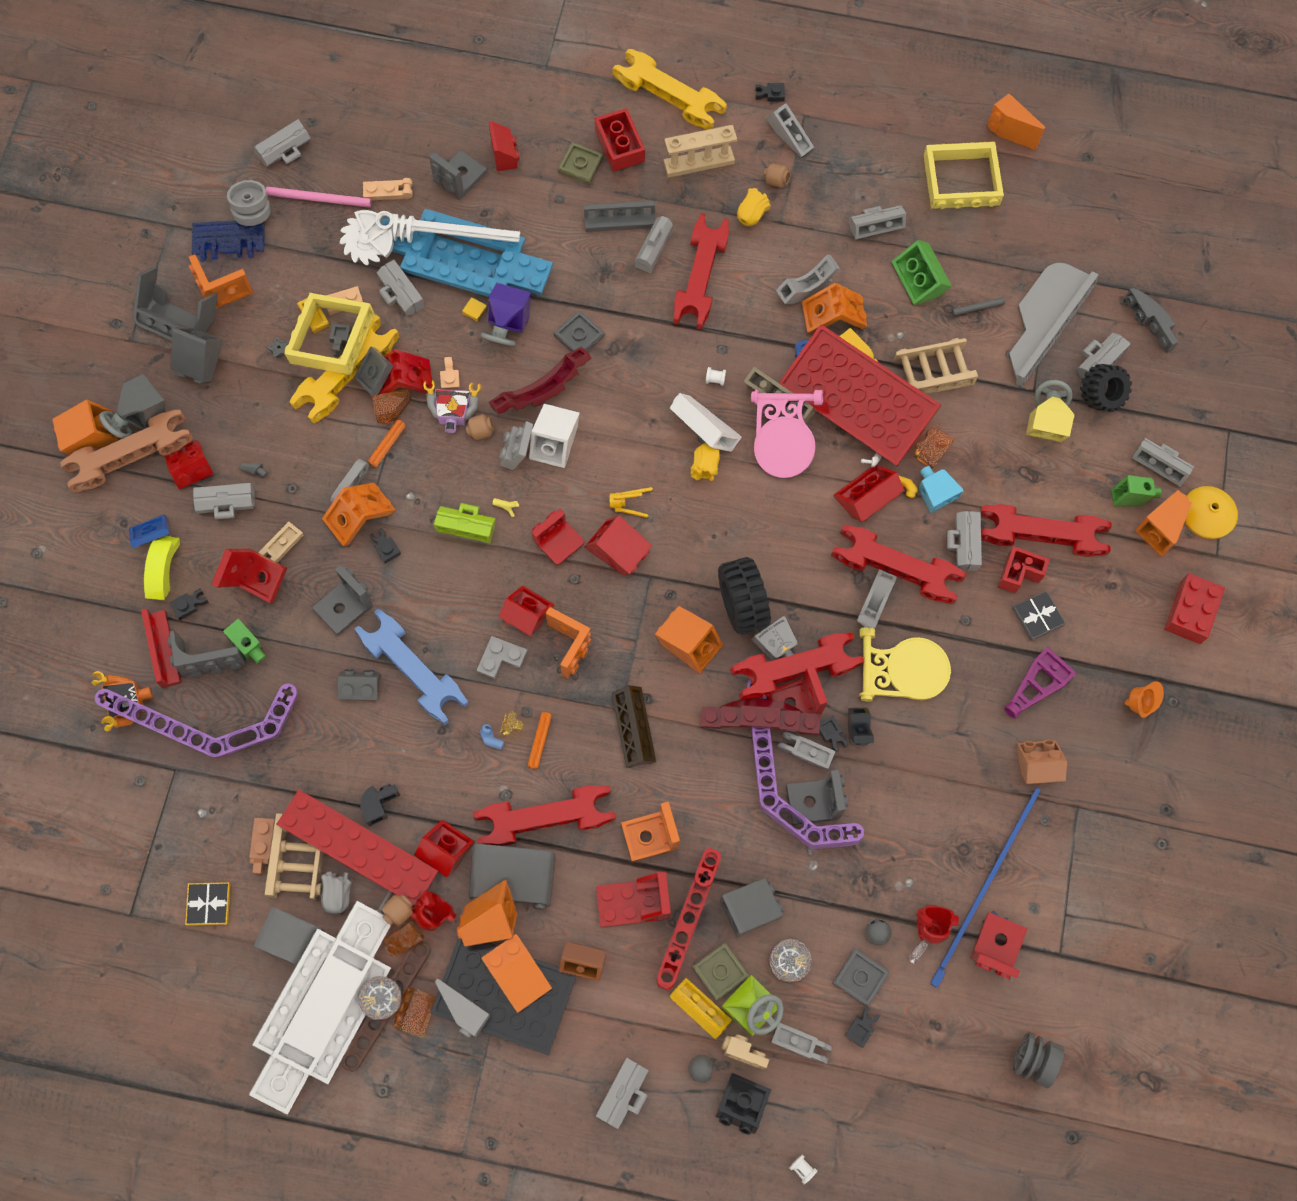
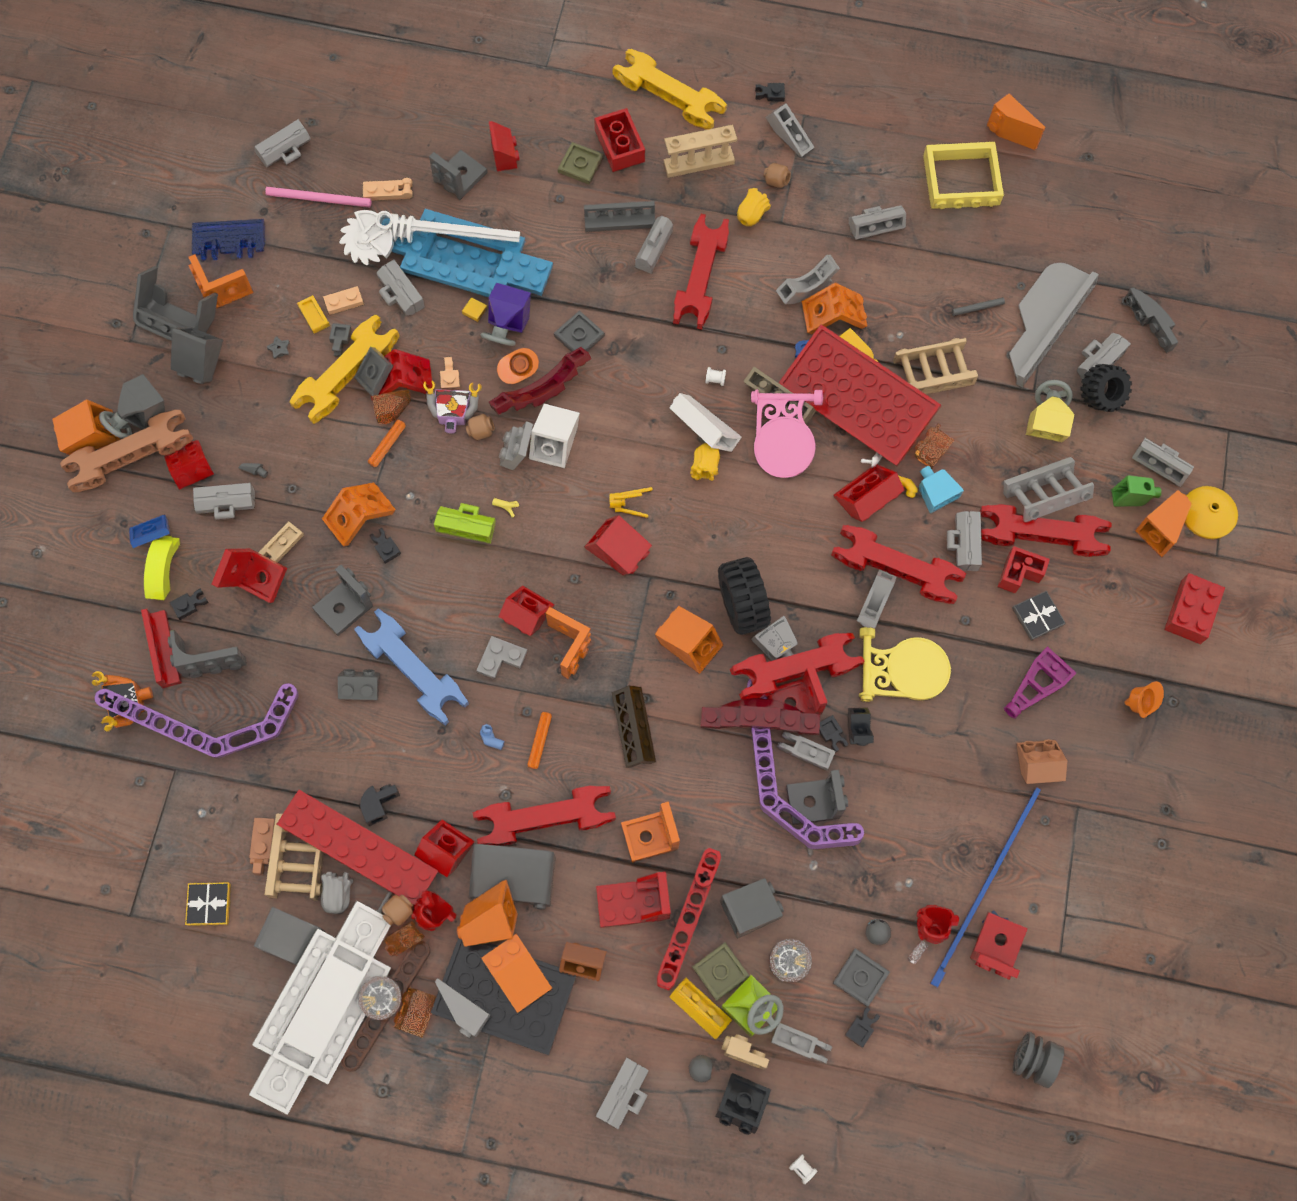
(240, 636): bright green torso -> none
(249, 202): light grey wheel -> none
(346, 363): light yellow window -> none
(352, 478): light grey beam -> none
(511, 723): clear yellow tile -> none
(517, 366): none -> orange piece
(556, 537): red bracket -> none
(921, 272): bright green slope -> none
(1048, 475): none -> light grey fence

